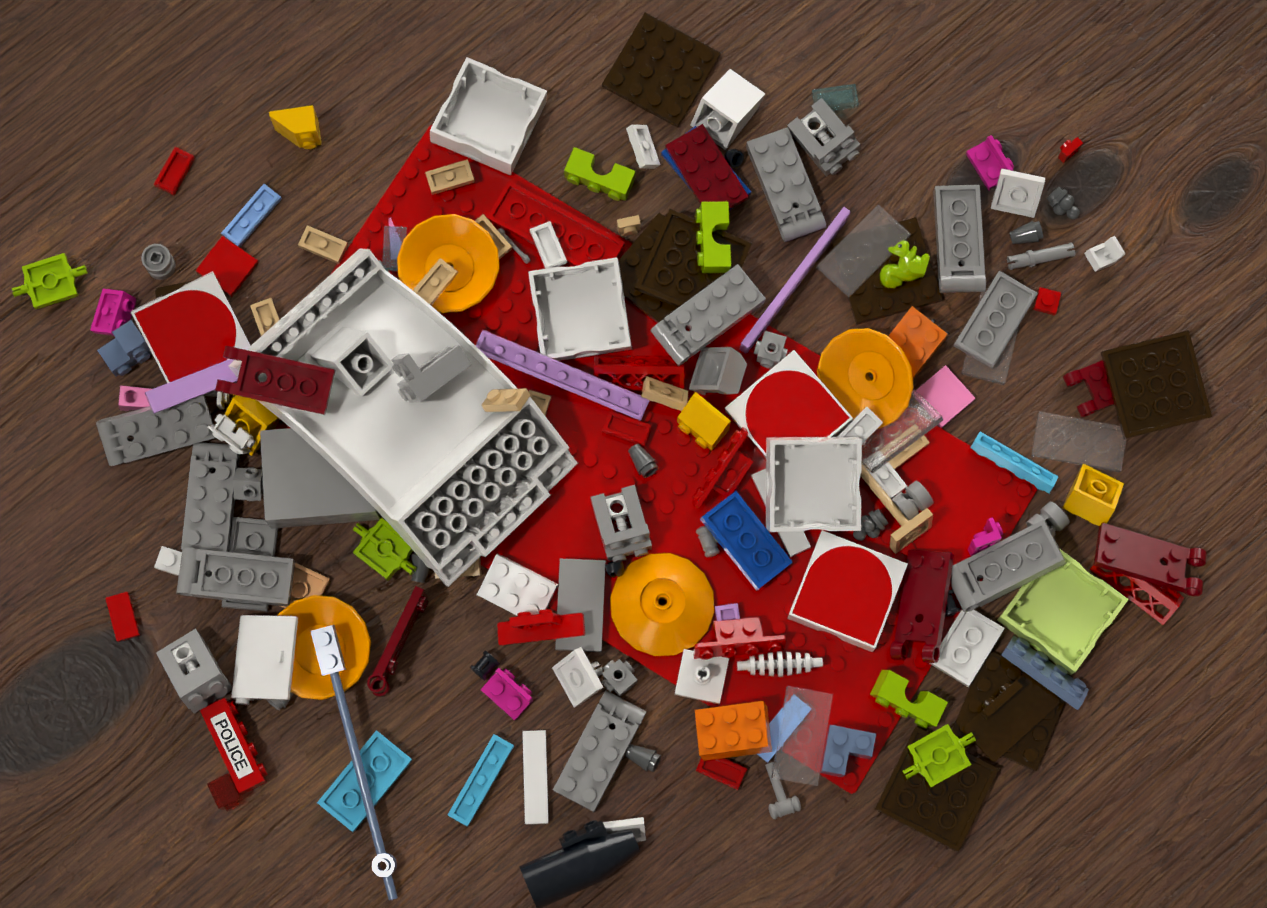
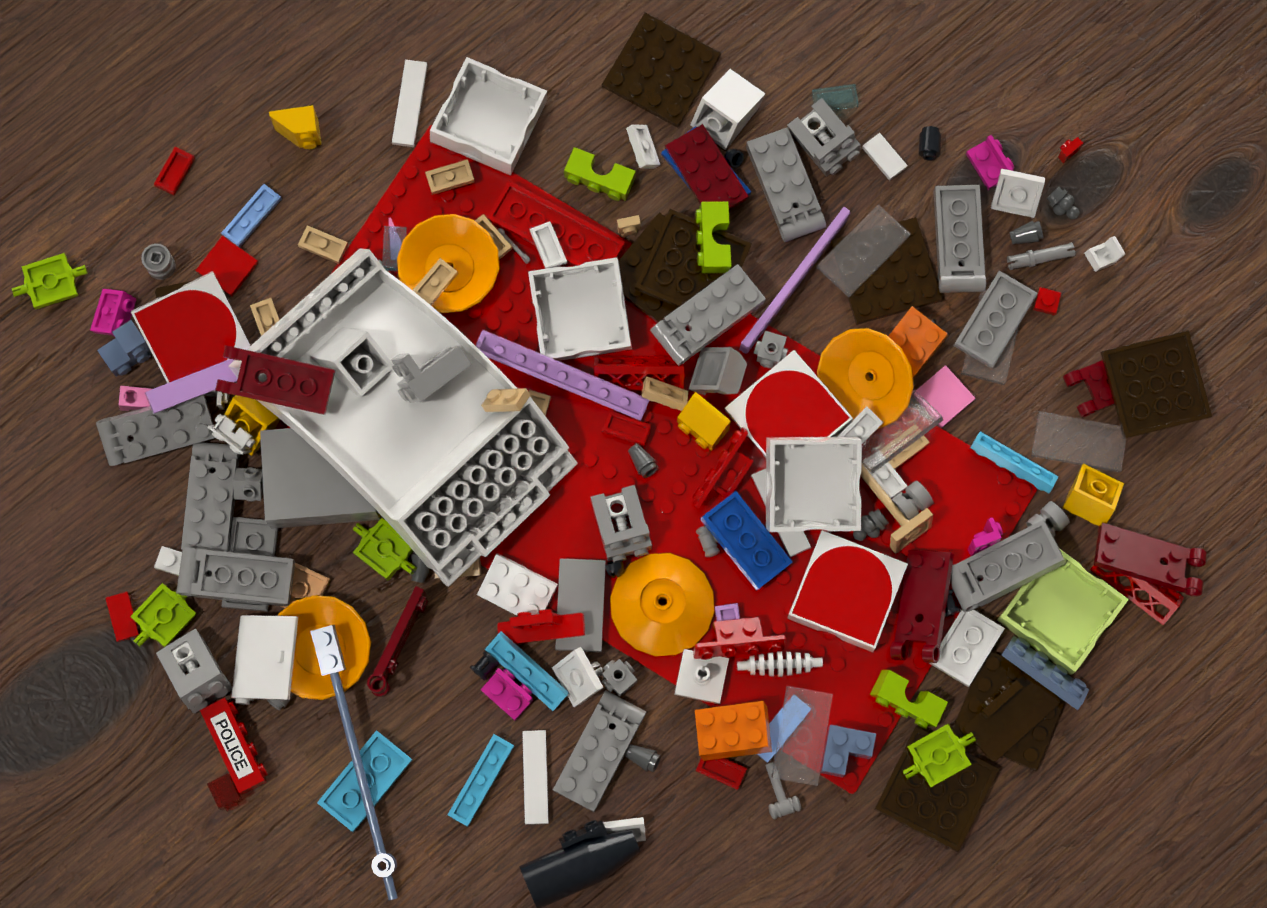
(162, 616): none -> lime plate
(409, 103): none -> white tile
(527, 671): none -> medium azure plate
(884, 156): none -> white tile
(908, 268): lime animal -> none
(930, 143): none -> black brick

